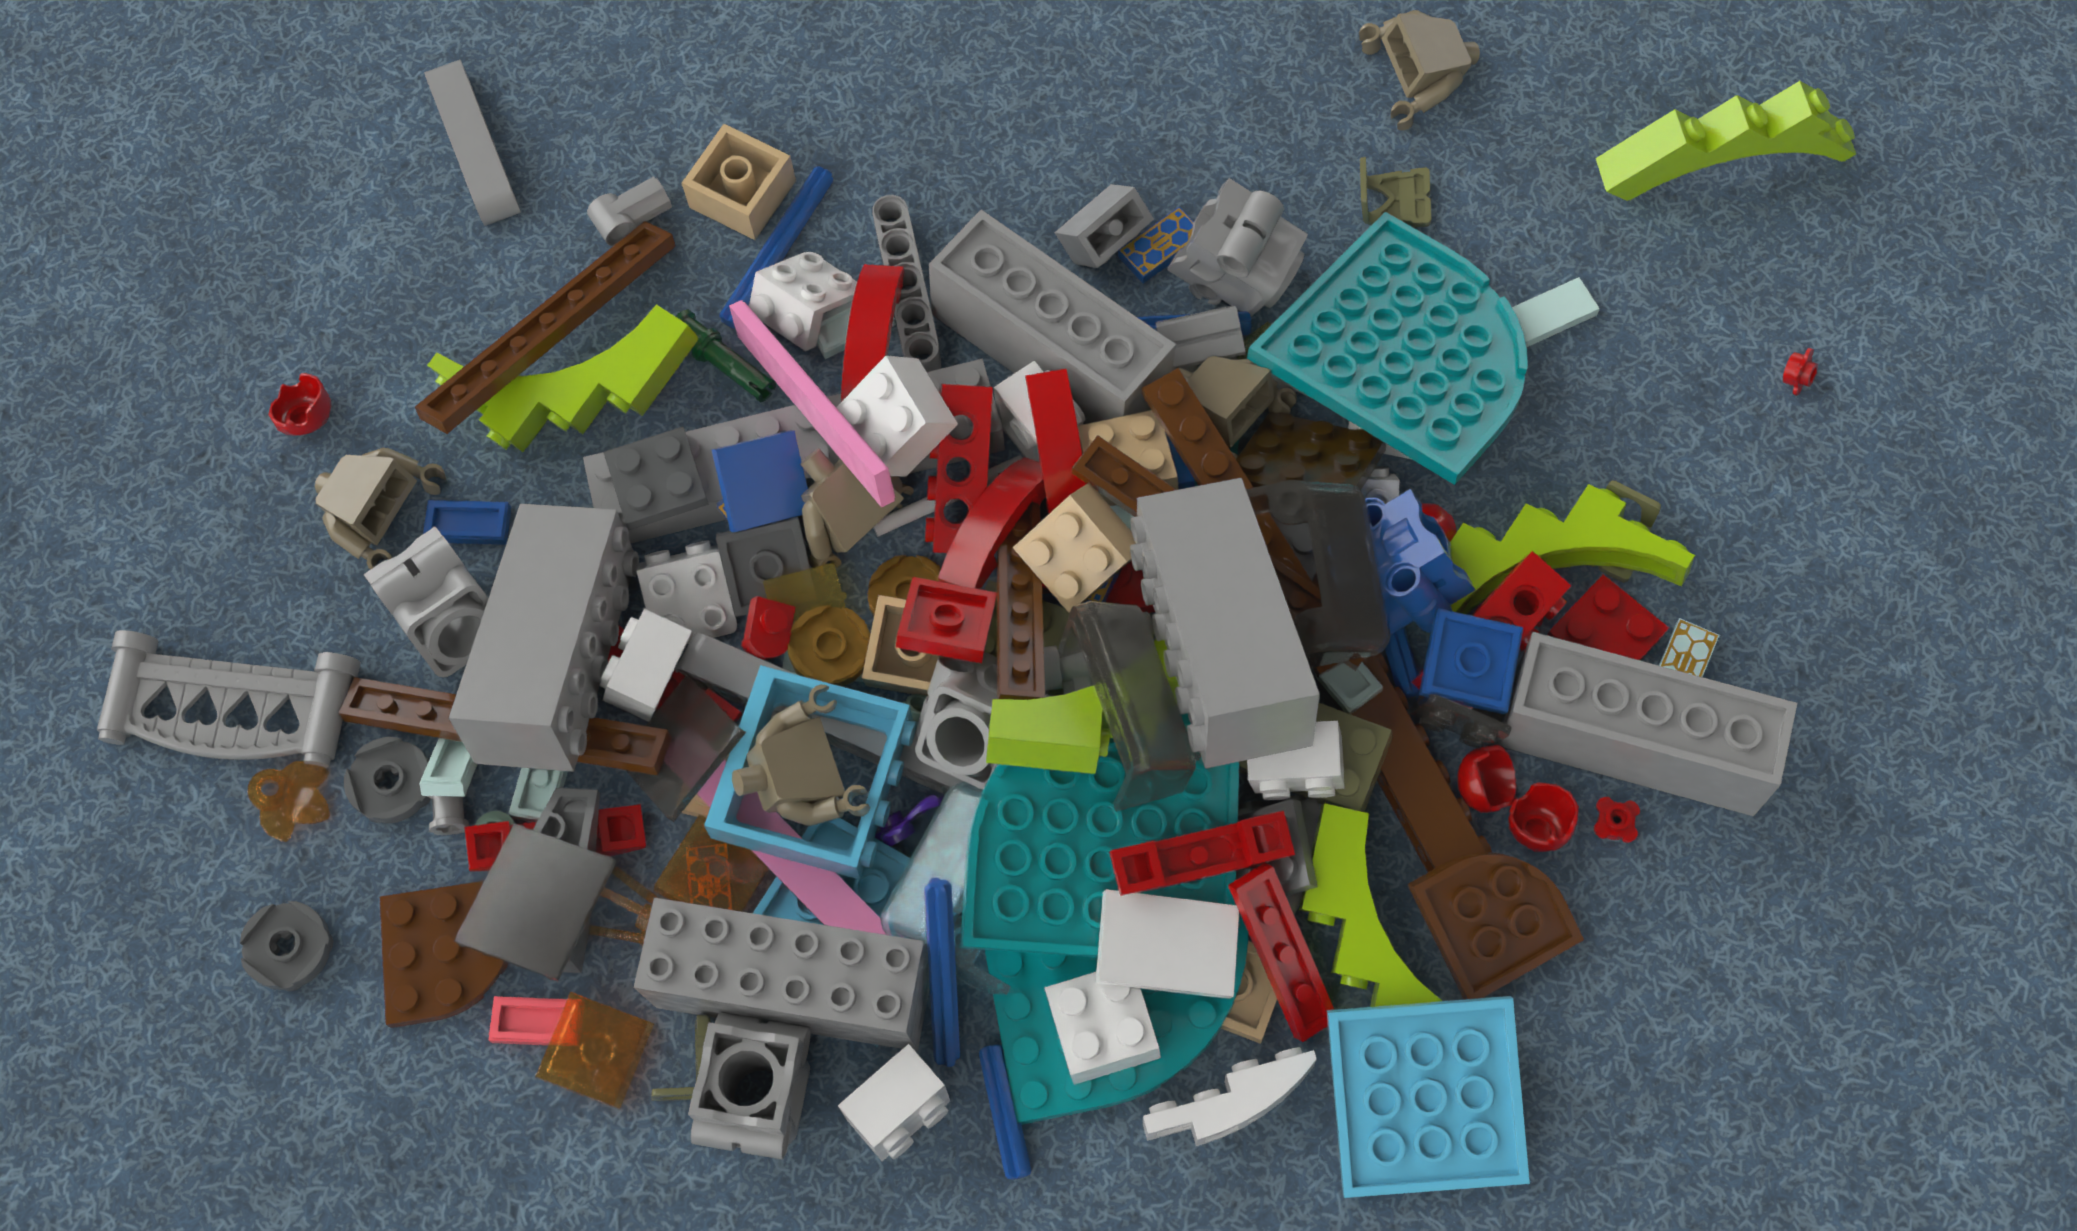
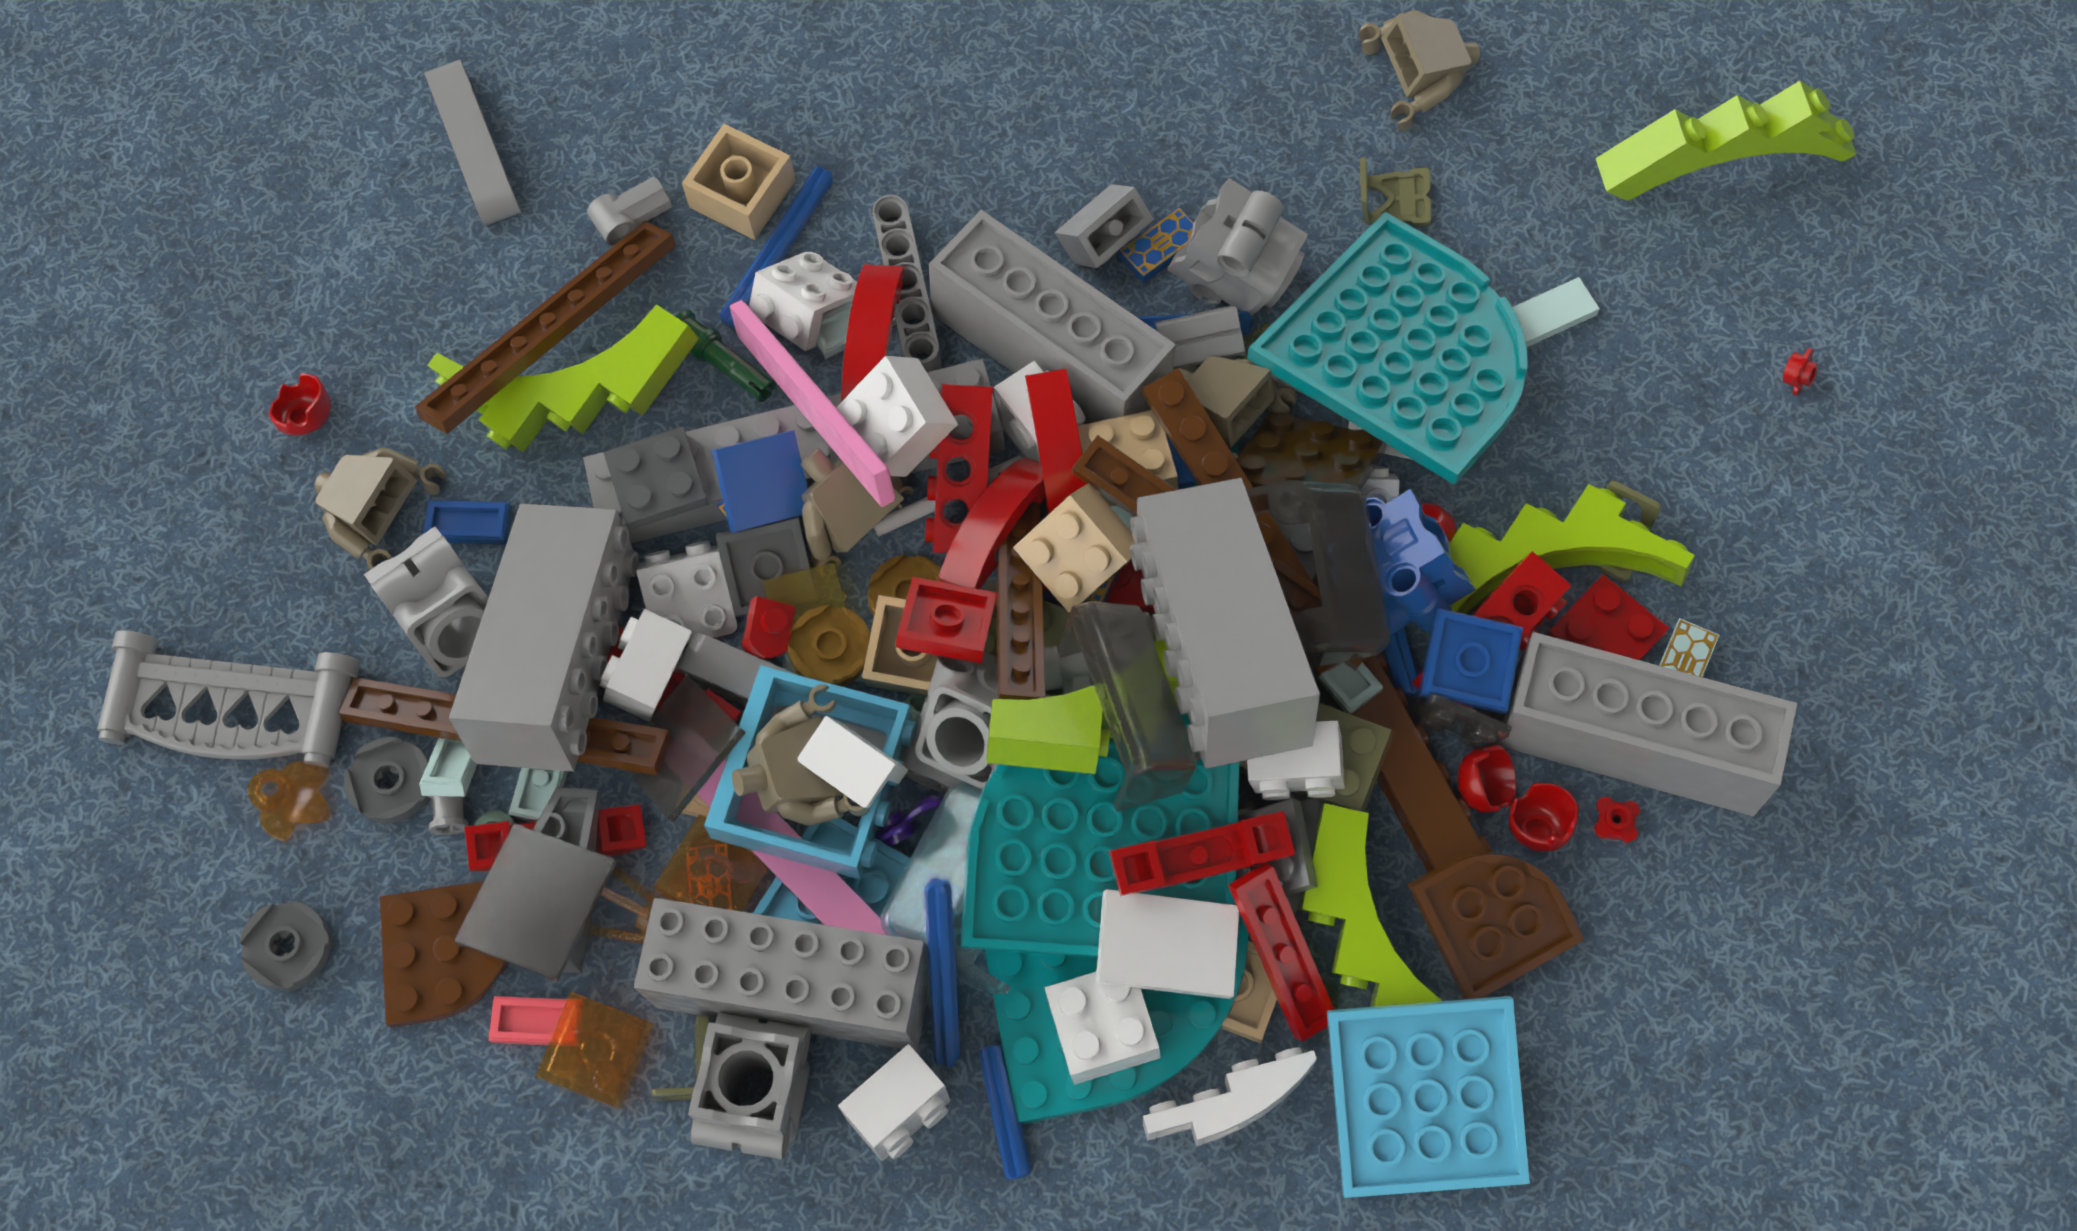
(849, 762): none -> white panel

